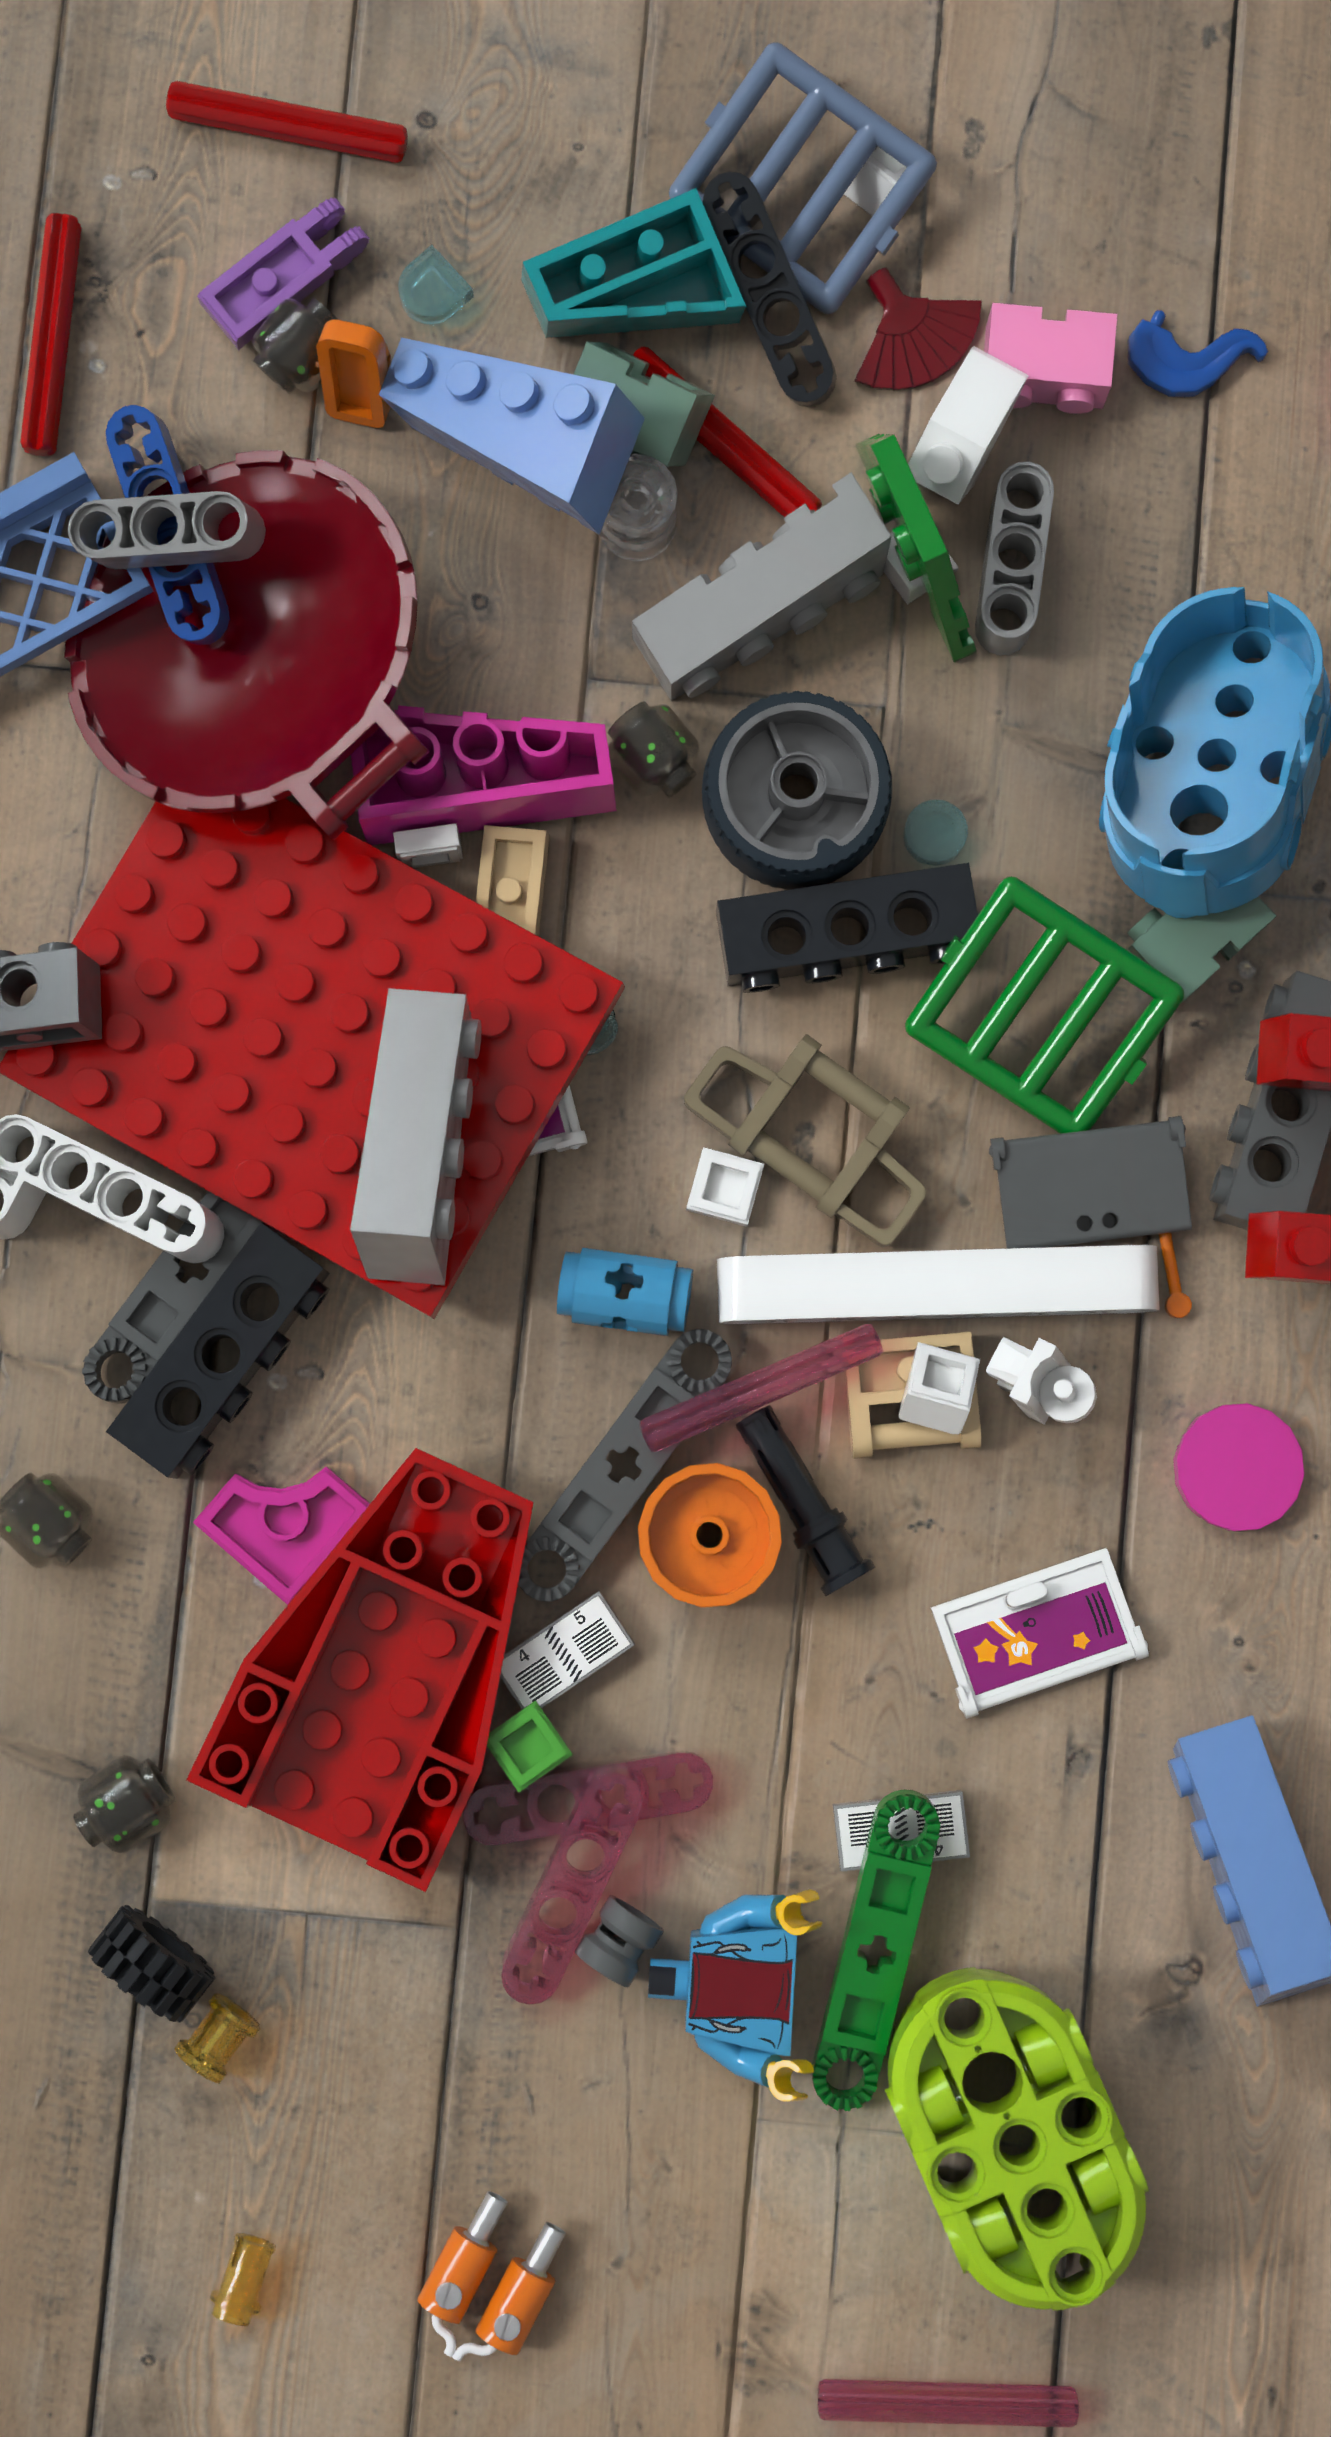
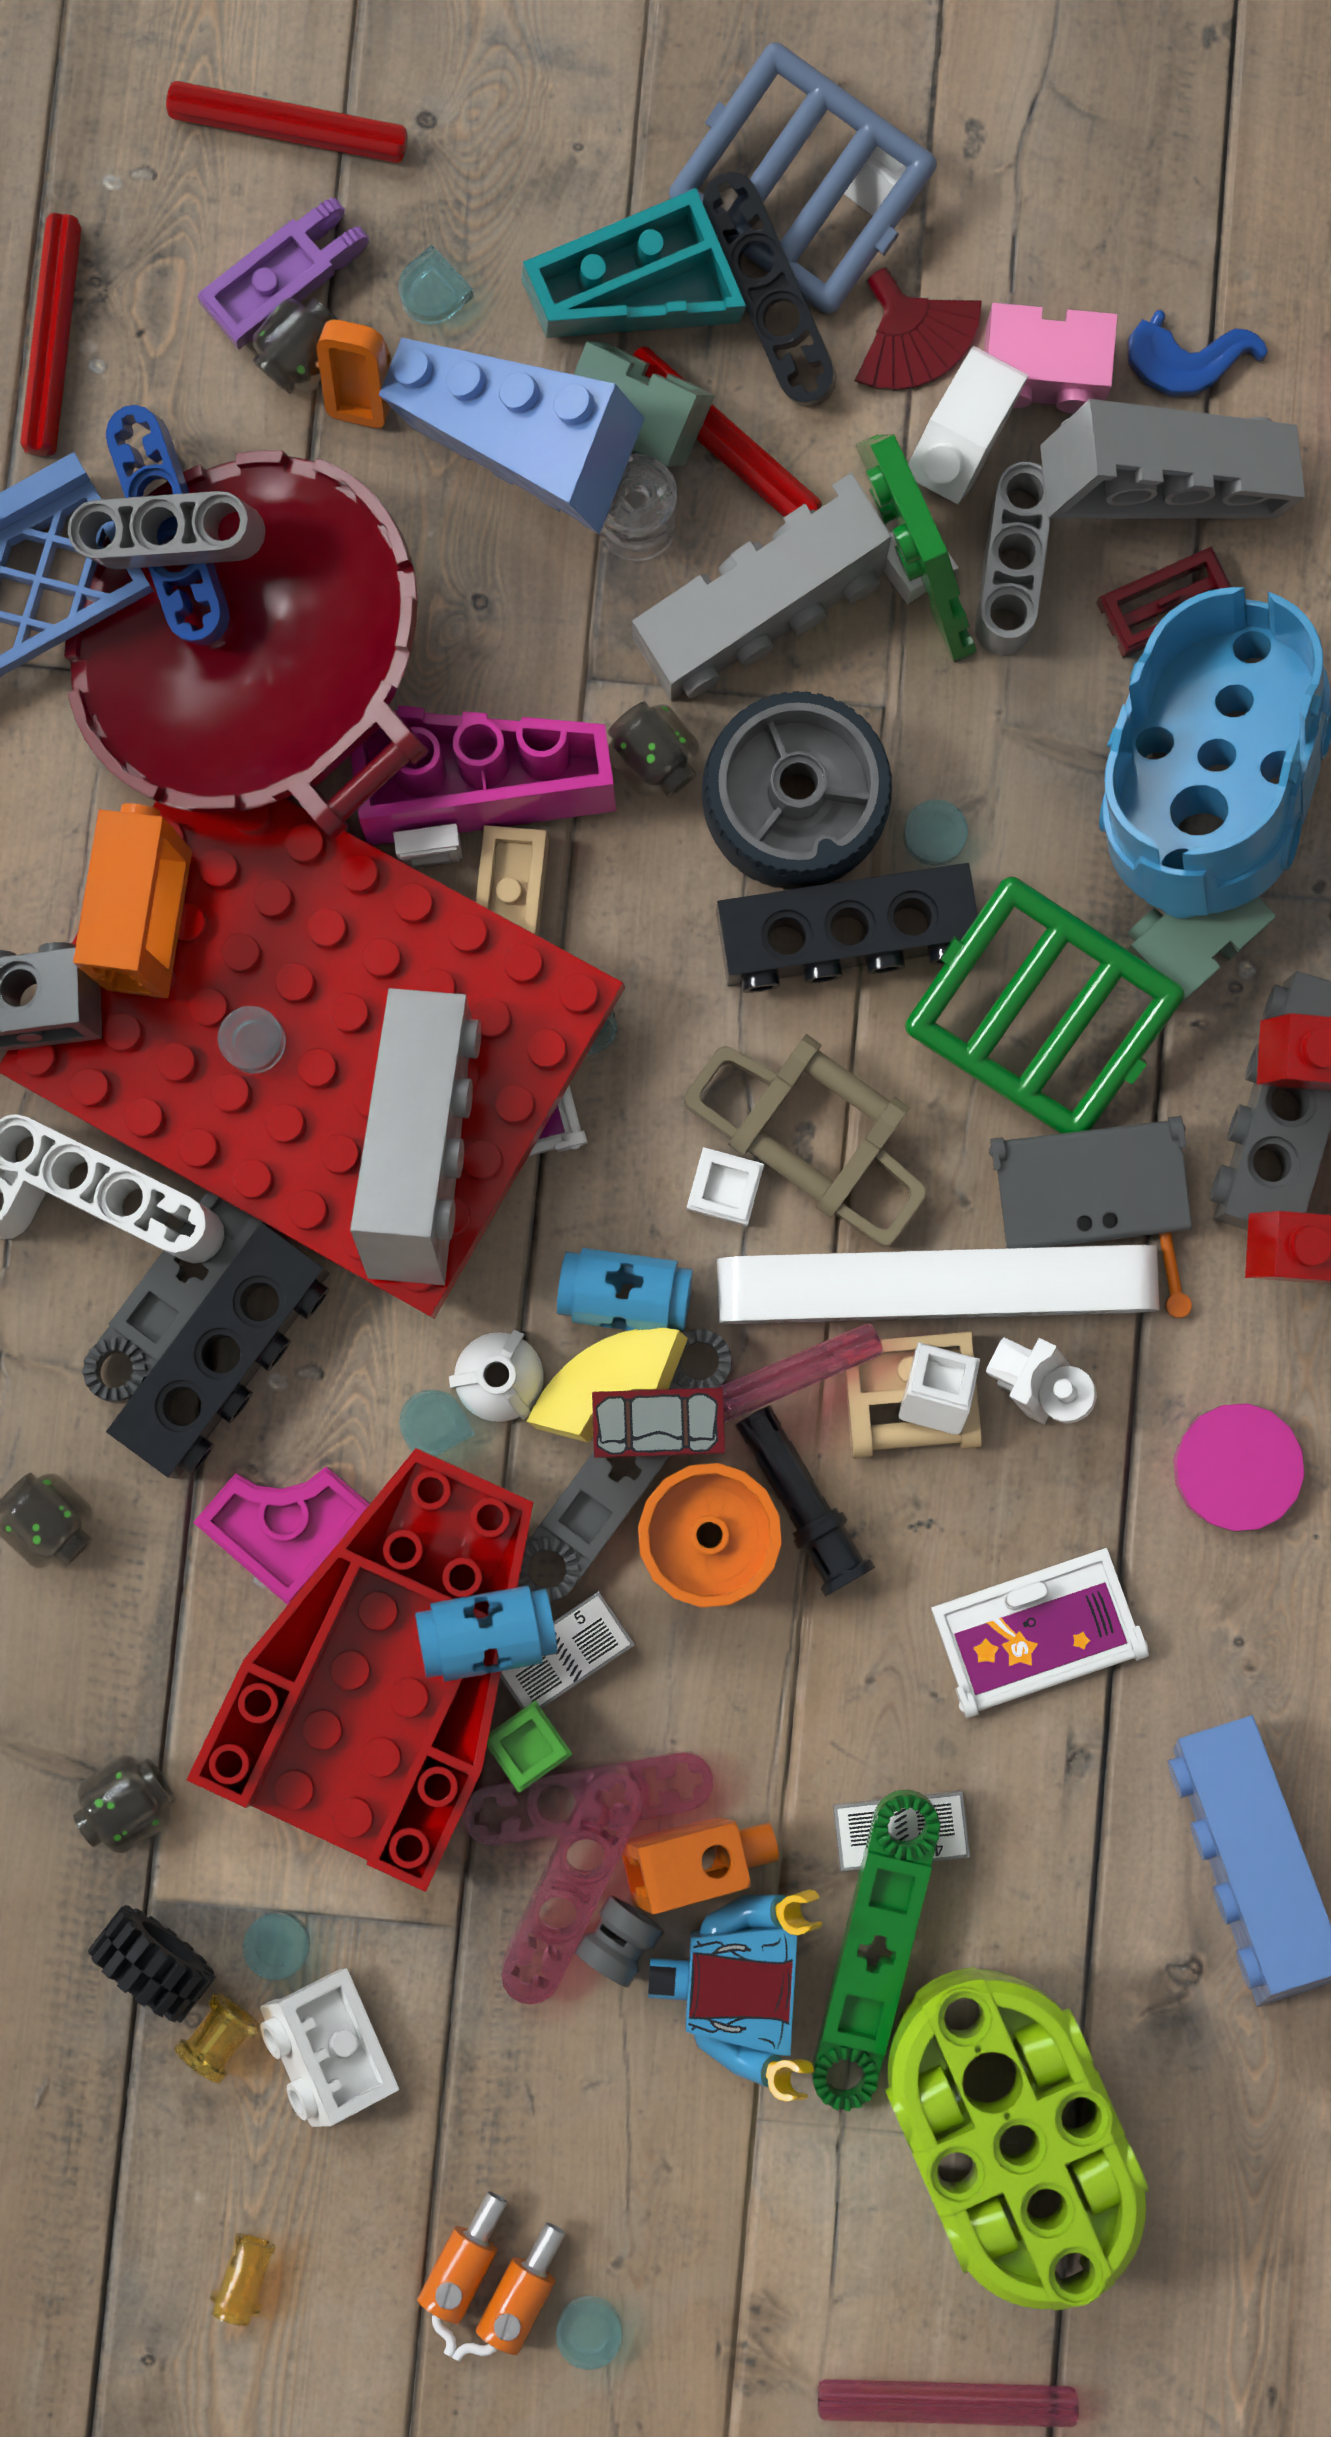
(133, 902): none -> orange window
(251, 1039): none -> clear light blue tile
(276, 1945): none -> clear light blue tile
(327, 2050): none -> white bracket
(434, 1422): none -> clear light blue tile
(512, 1398): none -> white piece
(516, 1625): none -> dark azure piece
(589, 2332): none -> clear light blue tile
(616, 1363): none -> light yellow tile
(658, 1422): none -> tile
(667, 1867): none -> orange torso
(1120, 624): none -> dark red tile
(1169, 464): none -> light grey wedge

